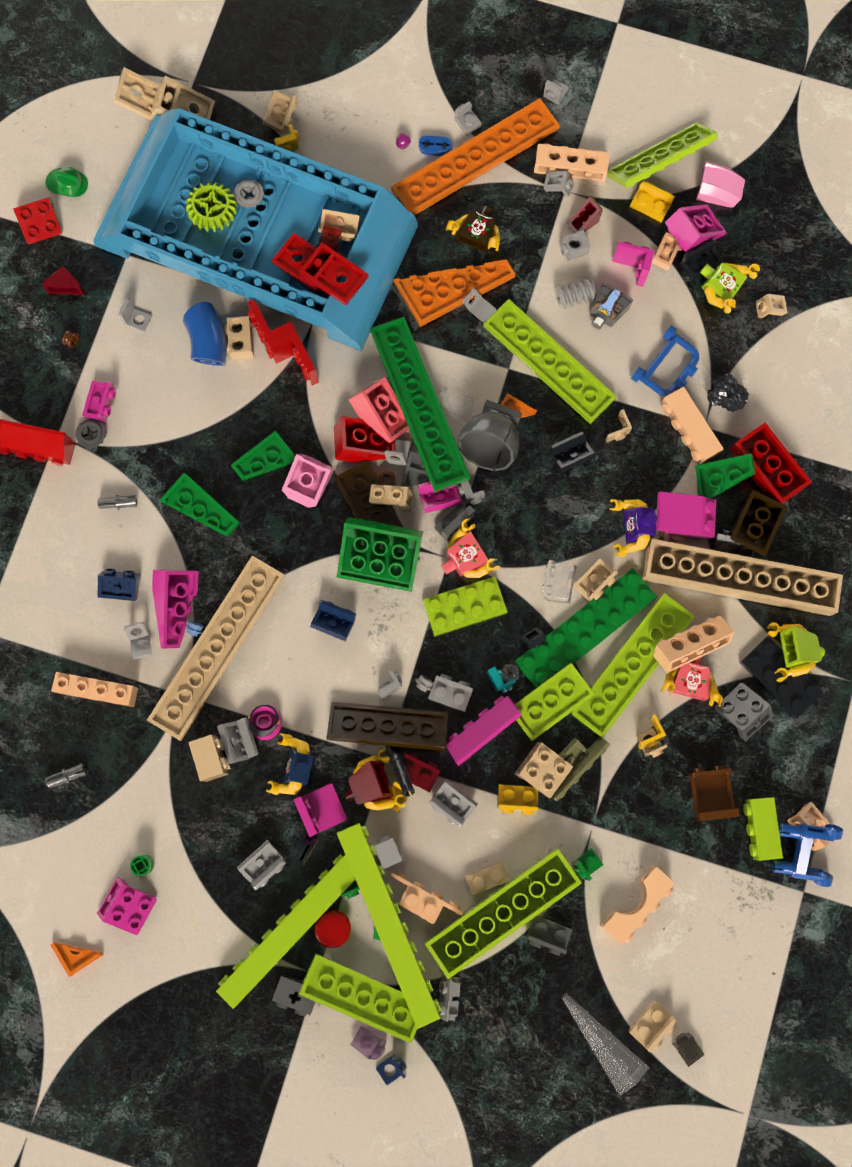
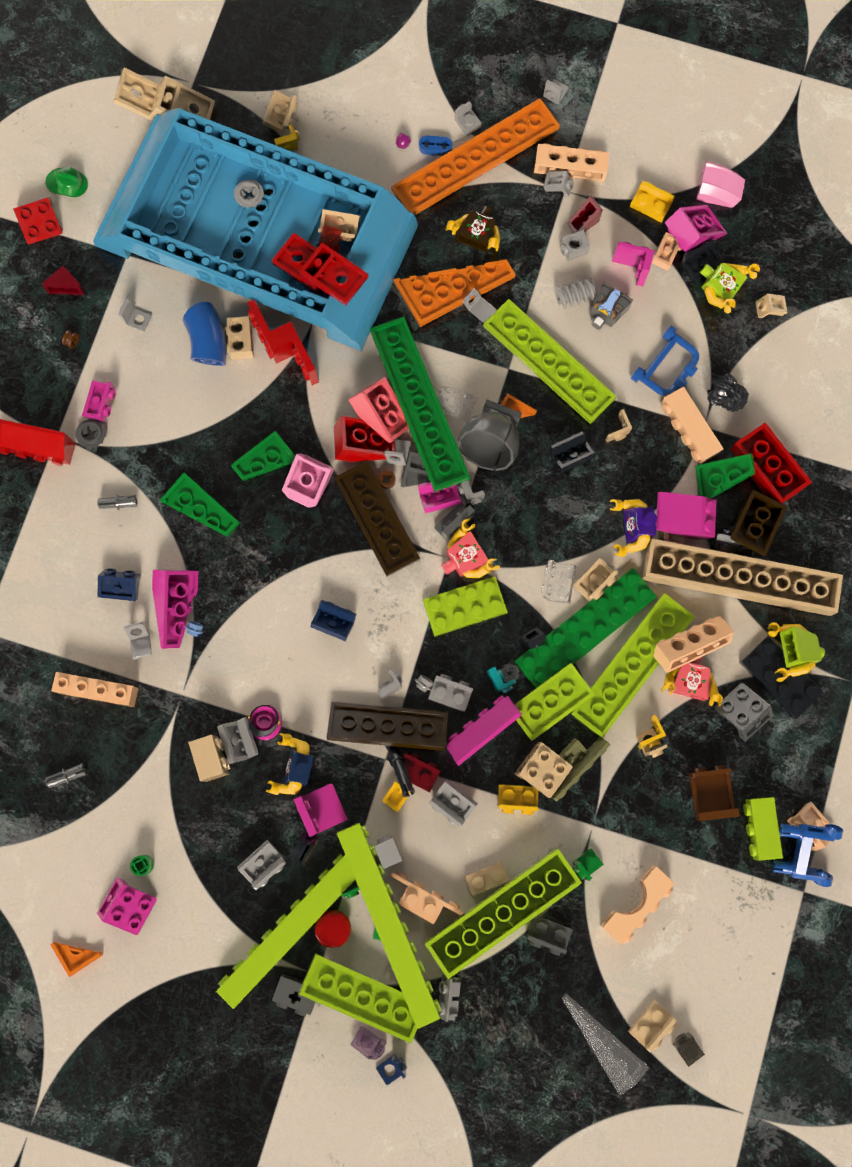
(203, 199): lime gear -> none
(216, 648): tan plate -> none
(371, 786): dark red torso -> none
(379, 554): green slope -> none
(391, 495): tan bracket -> none
(662, 154): lime plate -> none

